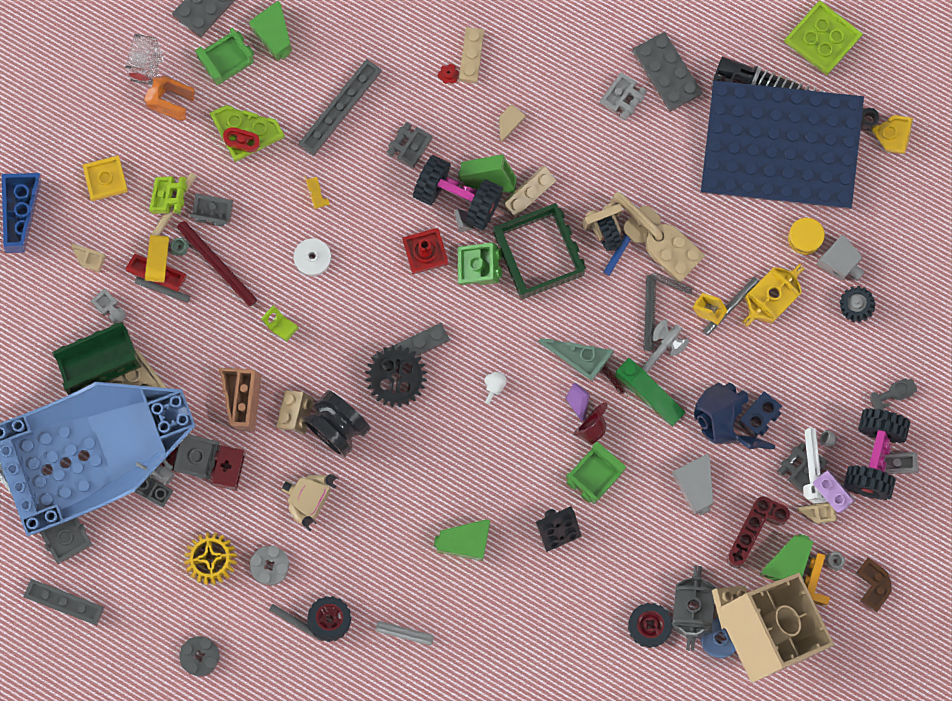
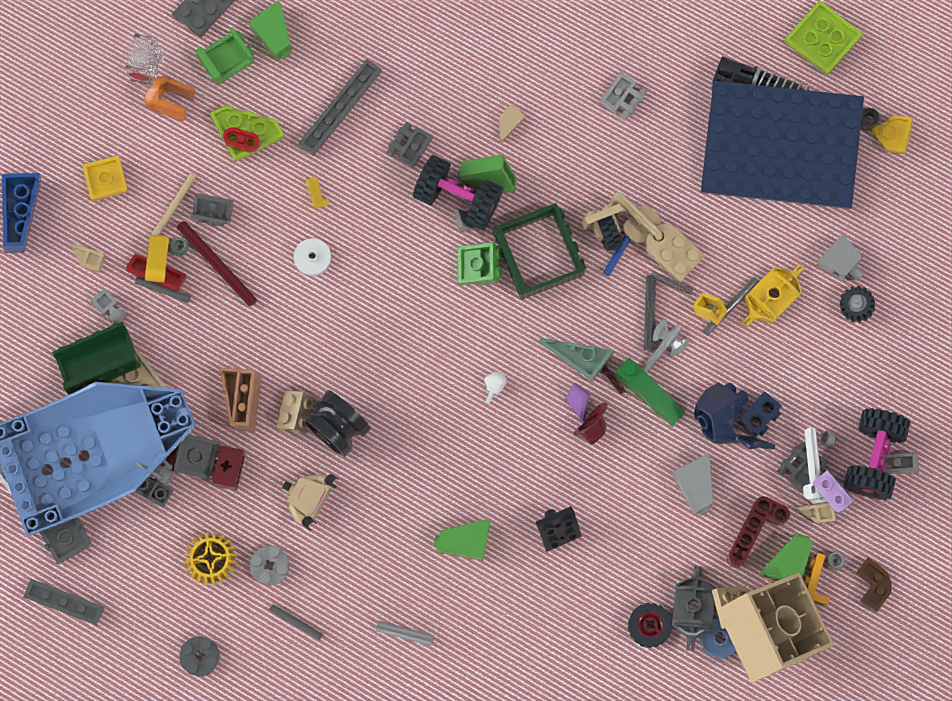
(163, 192): lime plate -> none
(280, 325): lime bracket -> none
(329, 630): black wheel -> none
(413, 378): black gear -> none
(420, 343): dark grey plate -> none
(425, 251): red plate -> none
(452, 77): red plant -> none
(471, 55): tan plate -> none
(529, 191): tan plate -> none
(595, 473): bright green panel -> none
(667, 71): dark grey plate -> none
(806, 236): yellow head -> none
(898, 390): dark grey piece -> none

